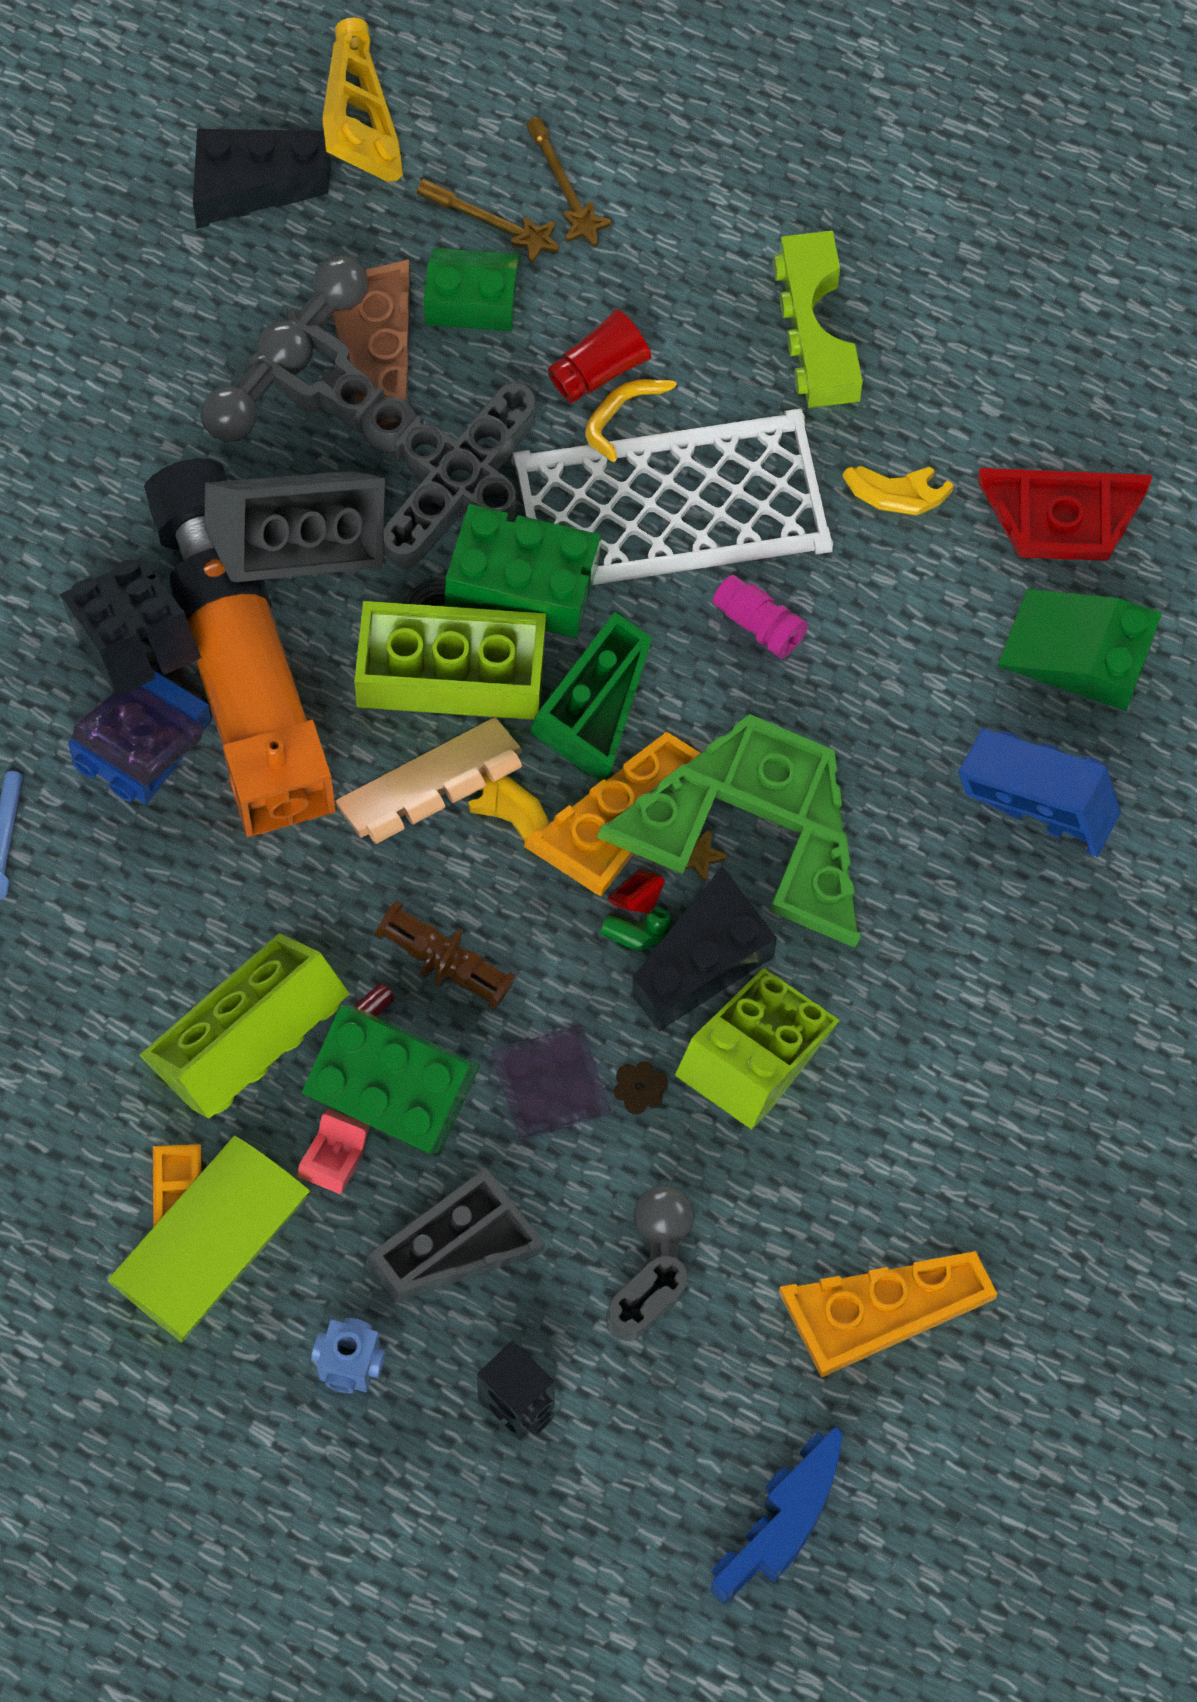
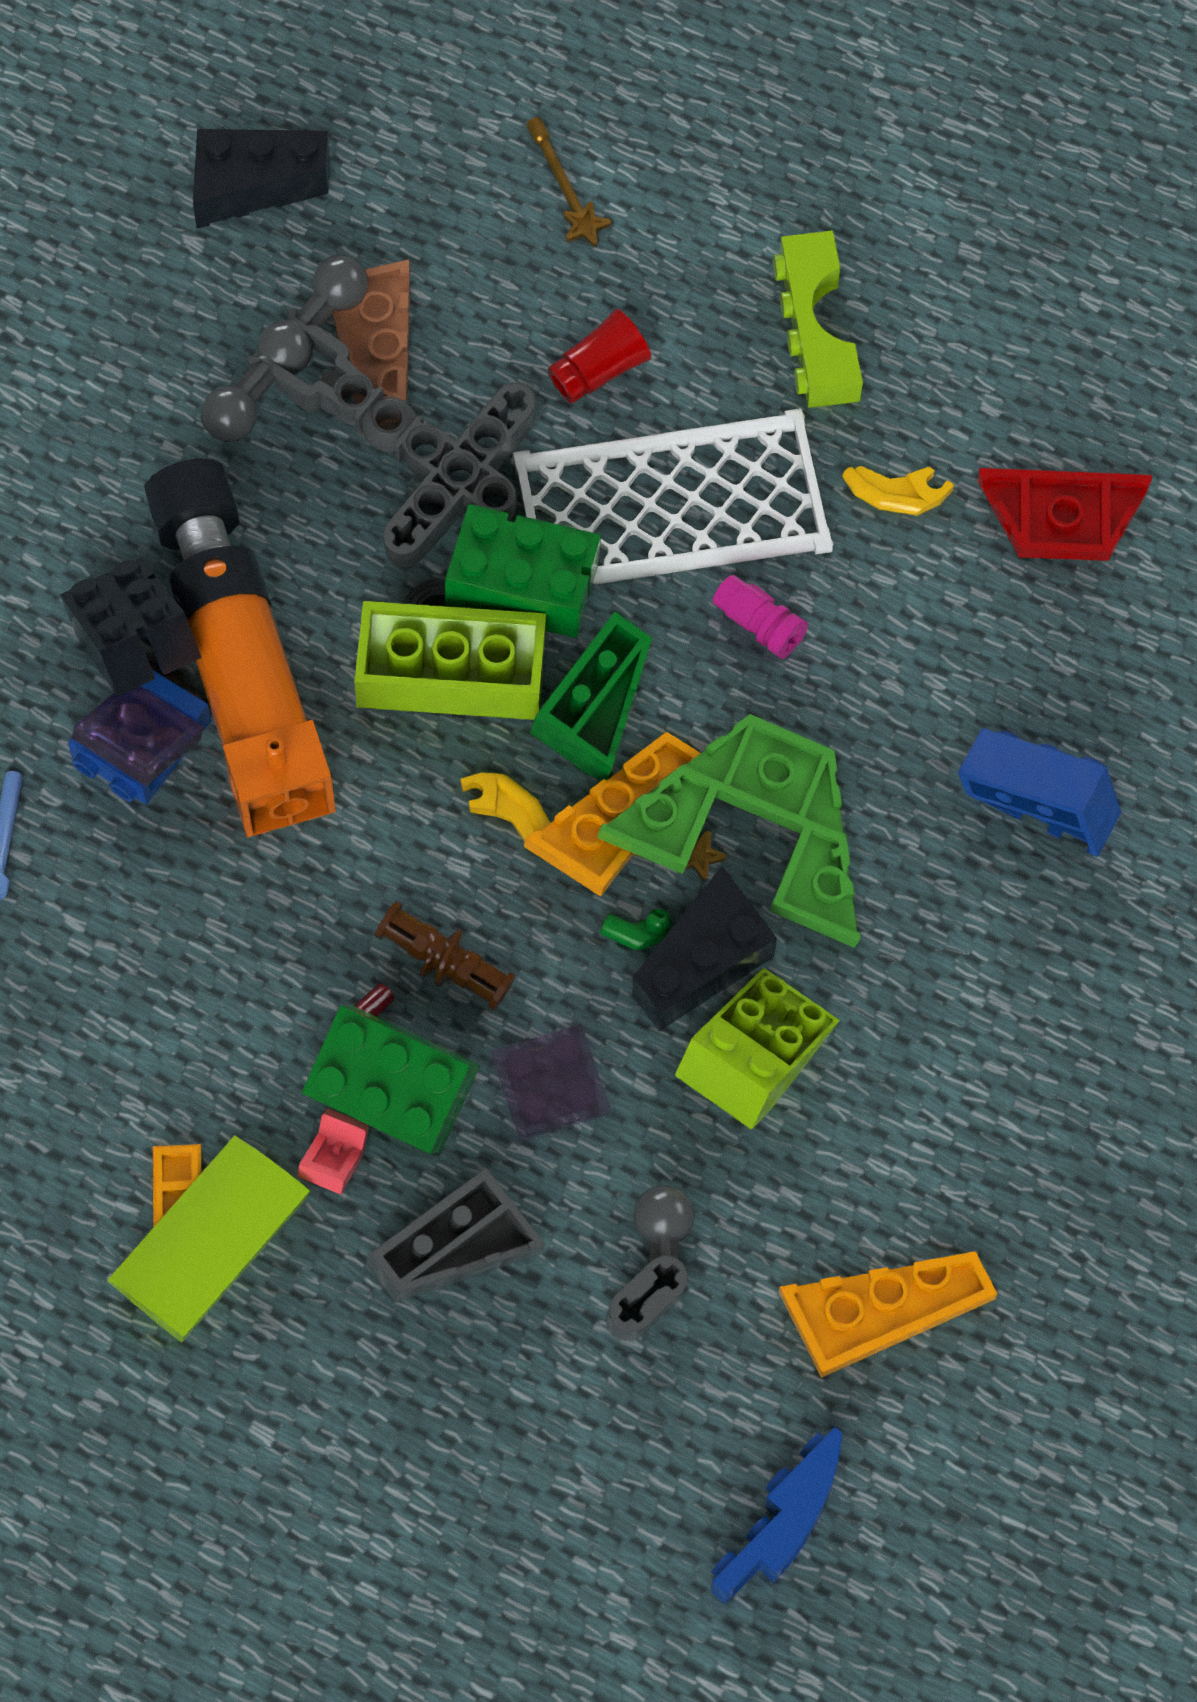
(246, 1024): lime slope -> none
(296, 524): dark grey slope -> none
(347, 138): yellow plate -> none
(350, 1371): medium blue brick -> none
(419, 784): light nougat windscreen -> none
(471, 289): green slope -> none
(517, 1390): black brick -> none
(529, 237): pearl gold piece -> none
(611, 405): yellow animal -> none
(638, 892): red slope -> none
(643, 1074): dark brown plant -> none
(1081, 644): green slope -> none

